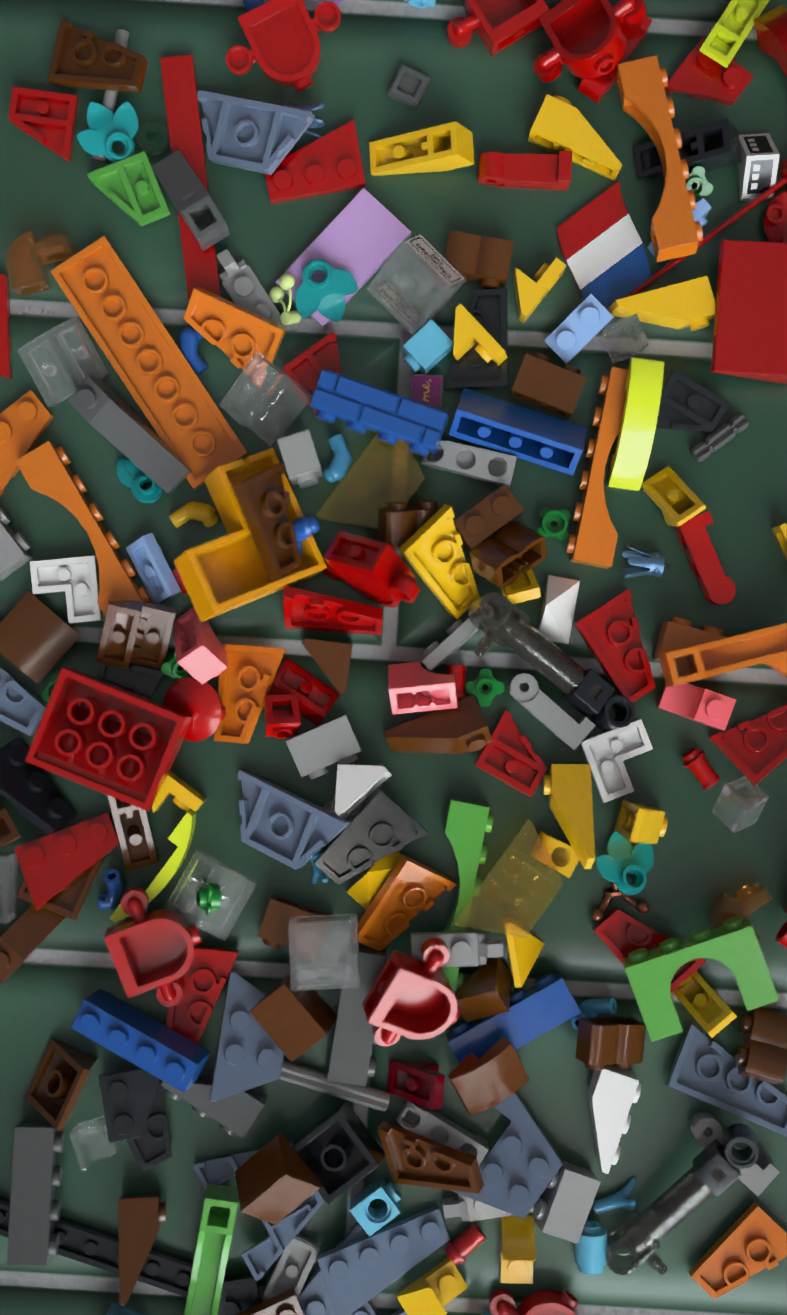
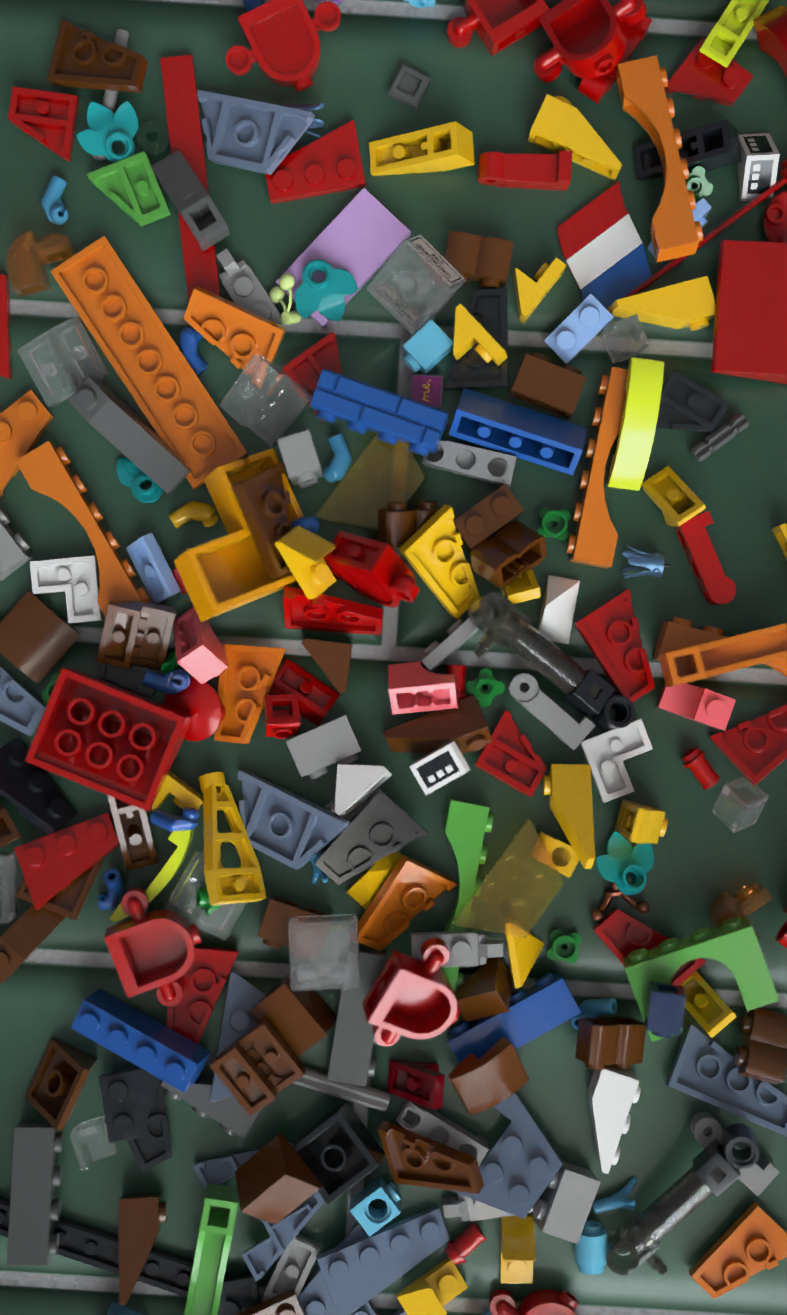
(52, 202): none -> dark azure arm
(168, 683): none -> blue arm
(176, 823): none -> blue arm
(228, 884): none -> yellow plate
(257, 1067): none -> reddish brown slope
(304, 556): none -> yellow slope
(439, 767): none -> white slope
(570, 953): none -> green plate
(664, 1009): none -> dark blue brick

